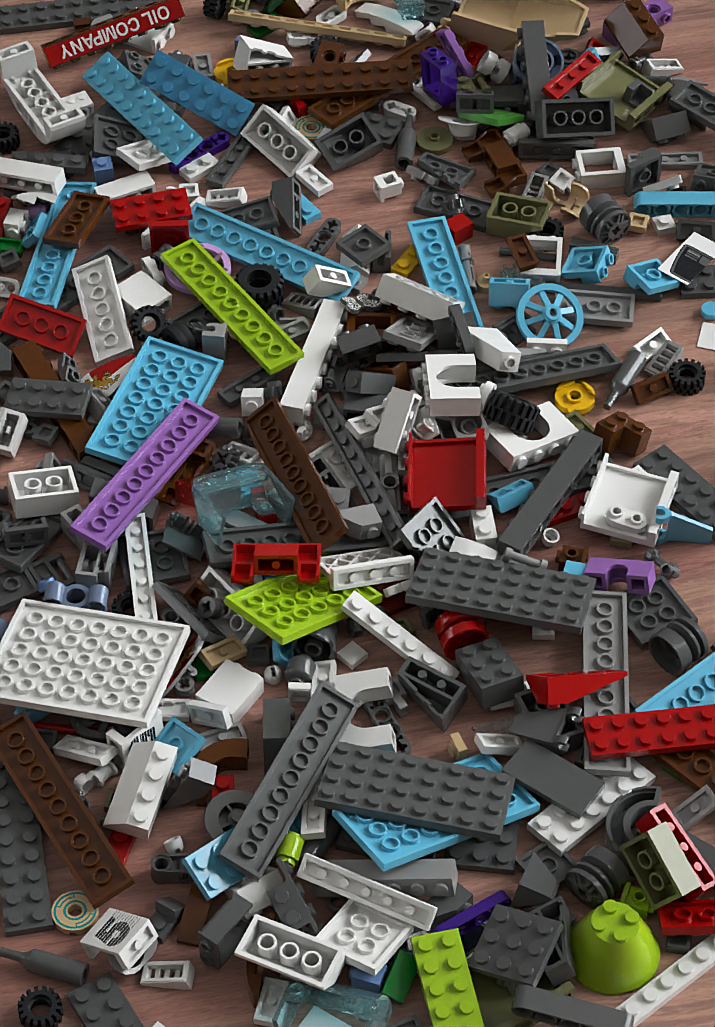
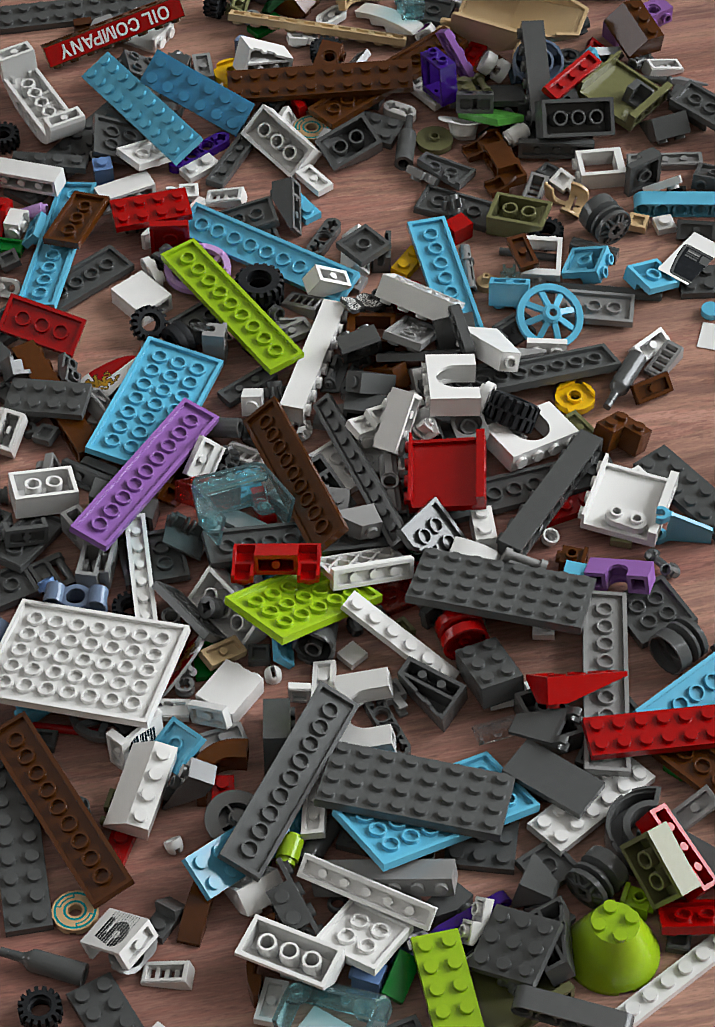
(13, 368): none -> dark grey panel
(30, 197): white slope -> none
(81, 100): white head -> none
(85, 750): white plate -> none
(85, 782): white connector -> none
(102, 310): white plate -> none
(173, 869): dark grey piece -> none
(197, 592): reddish brown slope -> none
(204, 457): none -> white plate
(224, 931): dark grey window -> none
(300, 669): dark grey head -> none
(387, 185): white brick -> none
(400, 587): white plate -> none
(457, 747): tan plate -> none
(472, 929): none -> white slope
(497, 743): white plate -> none
(511, 495): medium azure slope -> none
(691, 369): black tyre -> none

